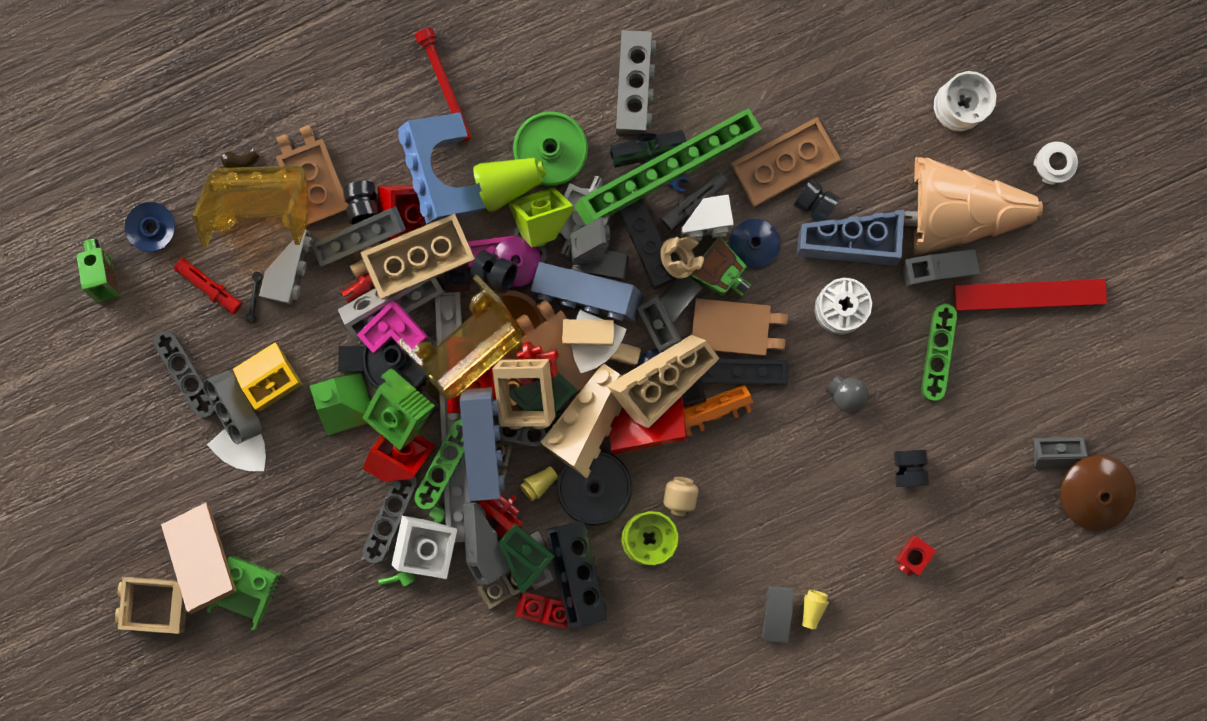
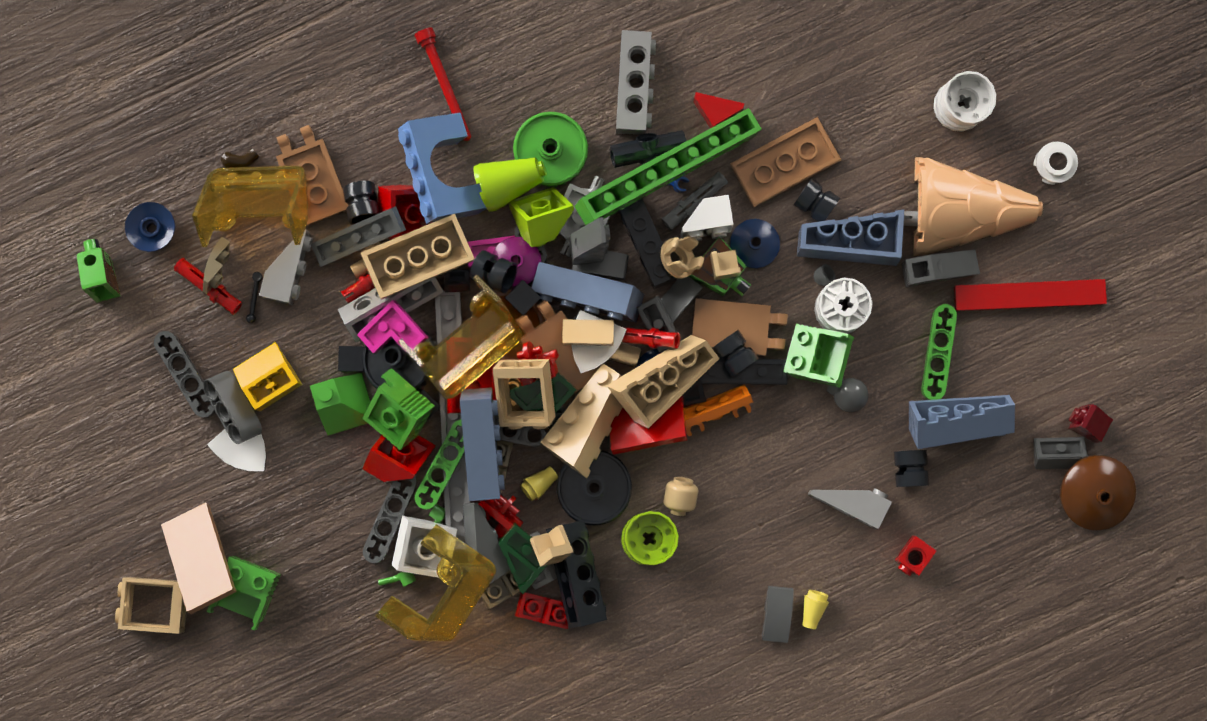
(214, 266): none -> dark tan slope
(468, 578): none -> clear yellow windscreen
(522, 297): none -> black tile
(552, 546): none -> tan panel
(652, 337): none -> red pin
(716, 109): none -> red slope
(724, 265): none -> tan panel
(735, 353): none -> black wheel
(818, 355): none -> piece
(824, 275): none -> dark grey hinge
(859, 504): none -> light grey slope
(960, 419): none -> sand blue wedge
(1090, 422): none -> dark red slope

